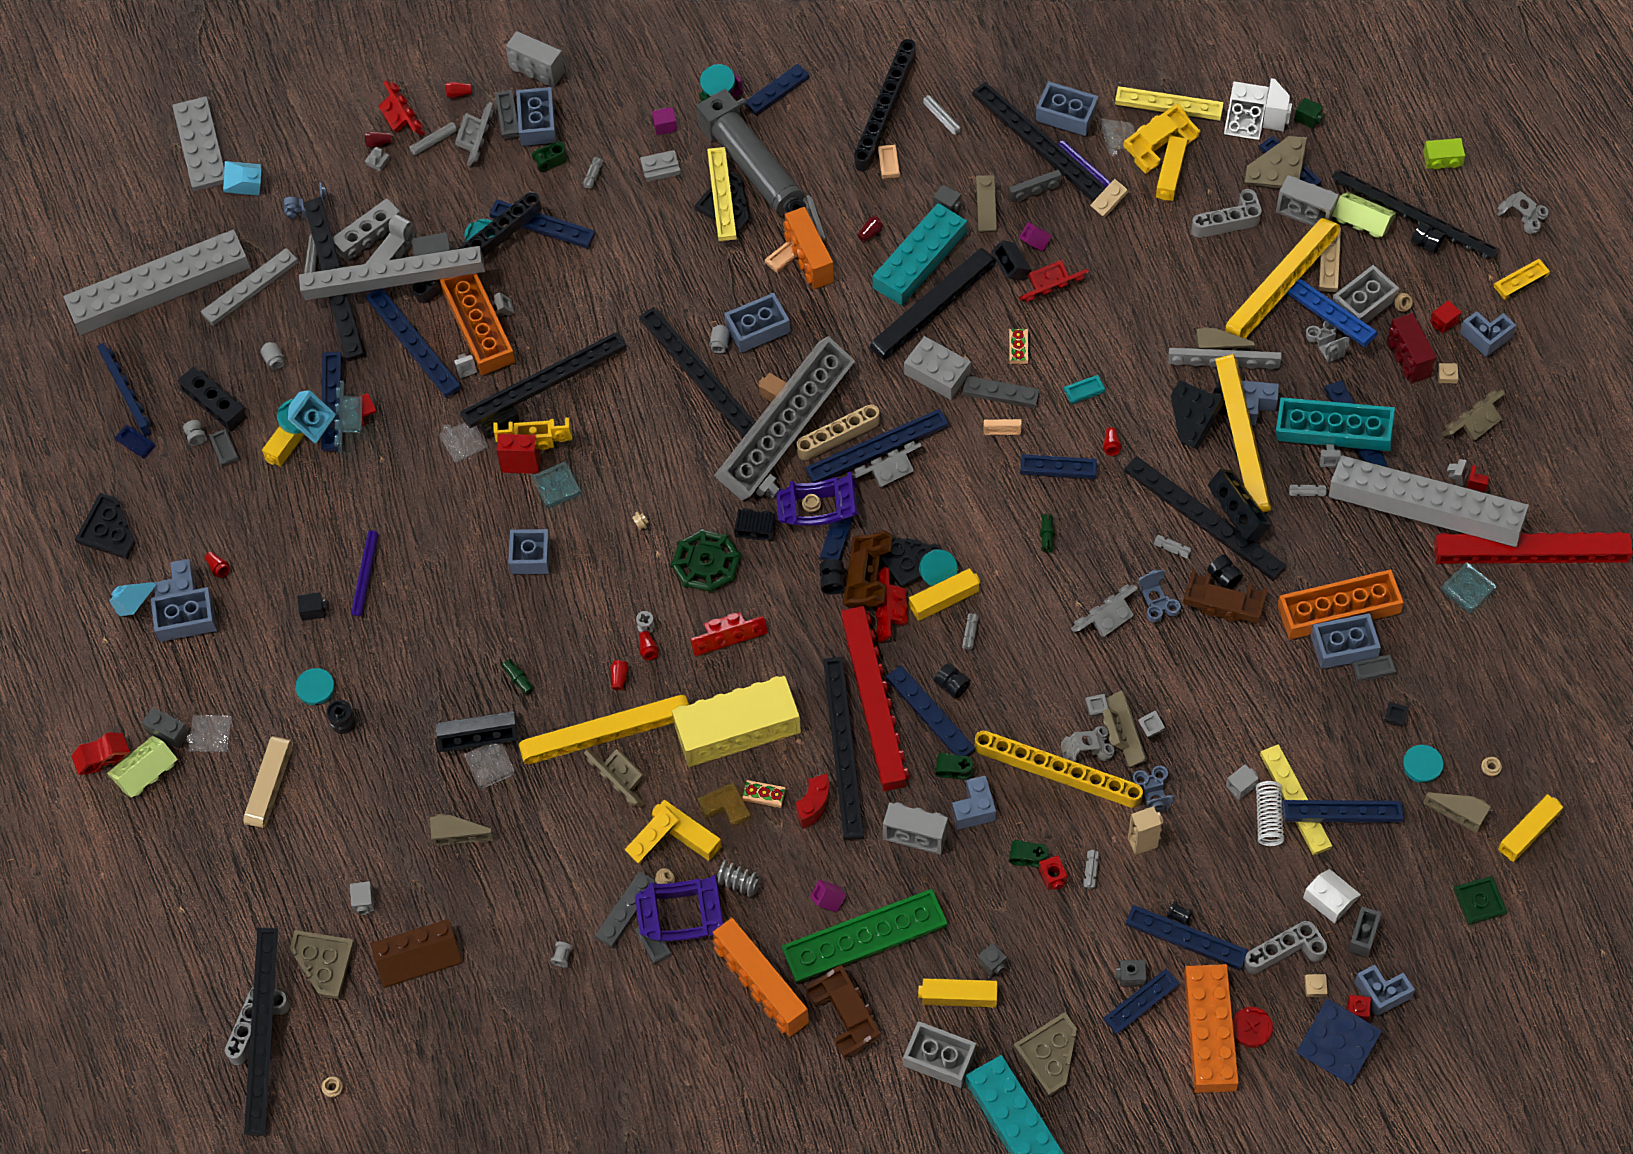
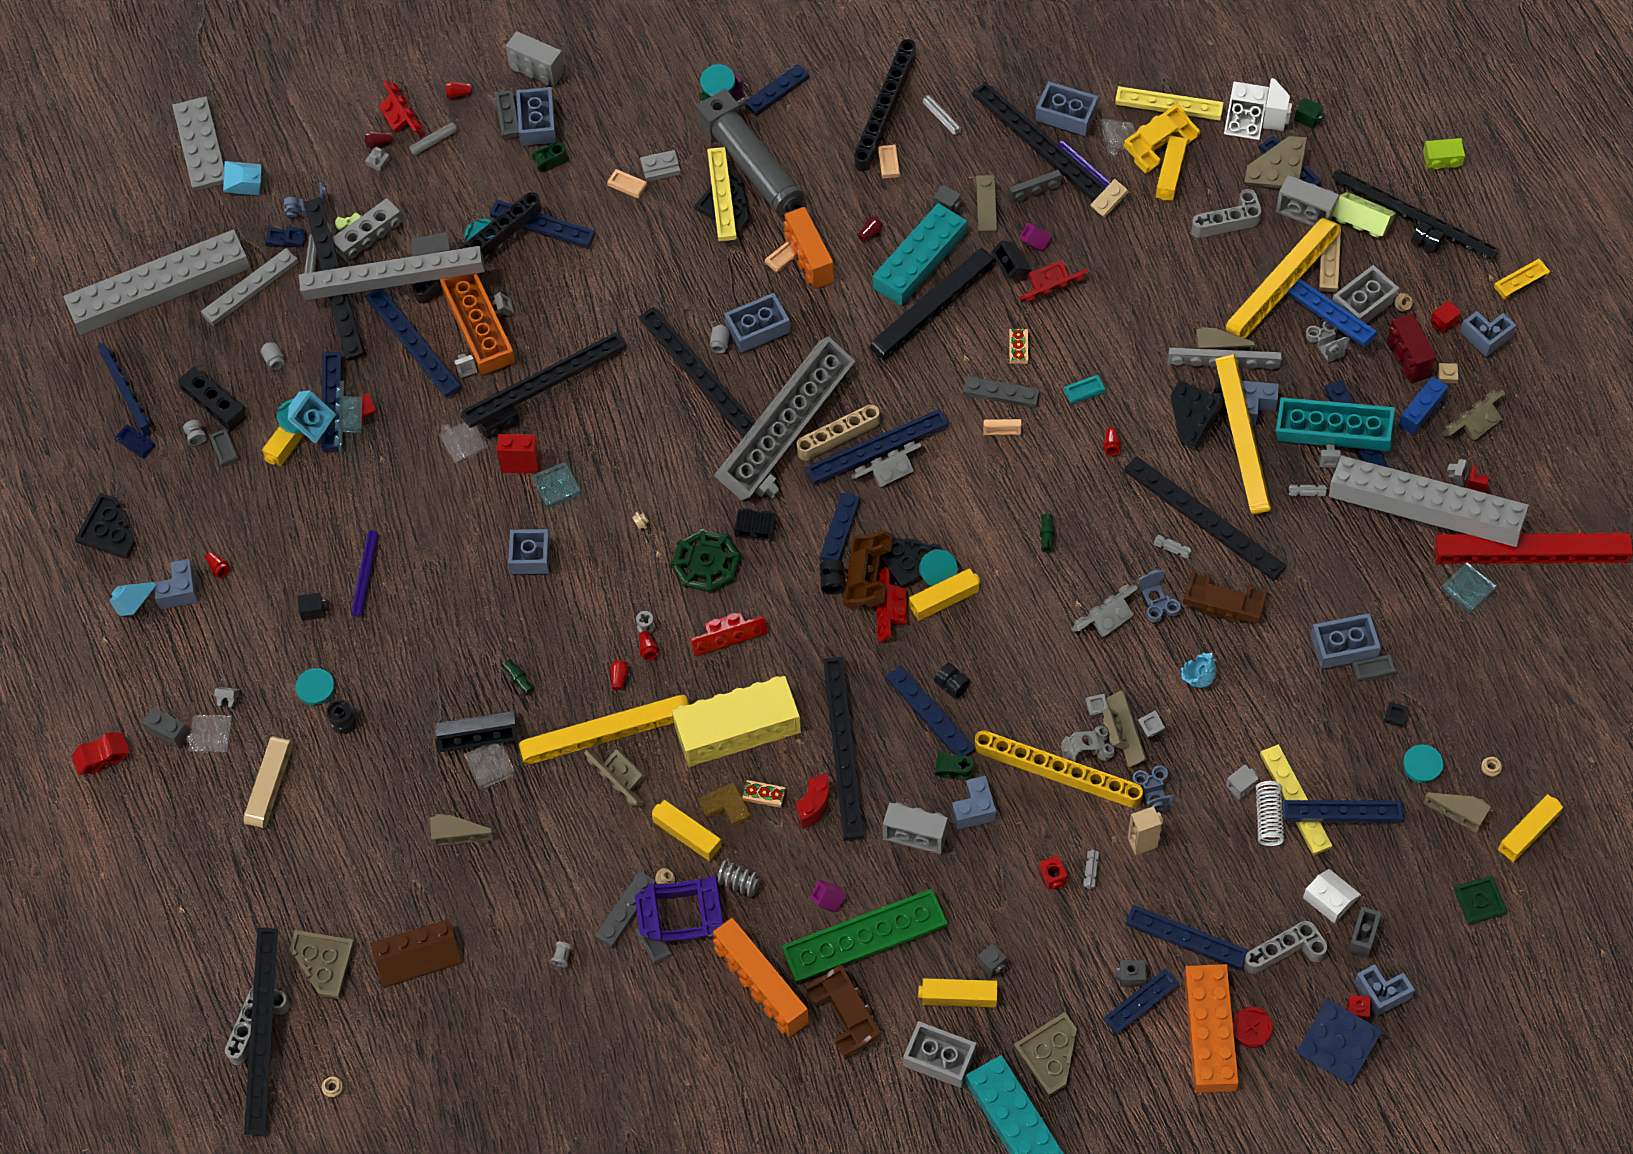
(142, 766): yellowish green slope -> none
(183, 614): sand blue brick -> none
(229, 693): none -> light grey tile
(284, 238): none -> dark blue slope
(342, 223): none -> yellowish green piece
(362, 898): light grey brick -> none
(396, 242): light grey beam -> none
(471, 133): light grey bracket -> none
(545, 432): yellow bracket -> none
(593, 172): light grey axle -> none
(627, 183): none -> light nougat tile
(652, 834): yellow plate -> none
(664, 121): magenta panel -> none
(770, 386): medium nougat brick -> none
(811, 503): tan plate -> none
(813, 215): light grey axle -> none
(841, 488): dark purple wedge -> none
(873, 699): red brick -> none
(937, 367): light grey brick -> none
(970, 631): light grey axle -> none
(1026, 853): dark green piece -> none
(1058, 466): dark blue plate -> none
(1179, 913): black bush -> none
(1201, 672): none -> medium azure hair
(1227, 575): black wheel -> none
(1239, 505): black brick -> none
(1315, 985): tan plate -> none
(1340, 600): orange brick -> none
(1423, 406): none -> blue brick
(1532, 214): light grey piece -> none

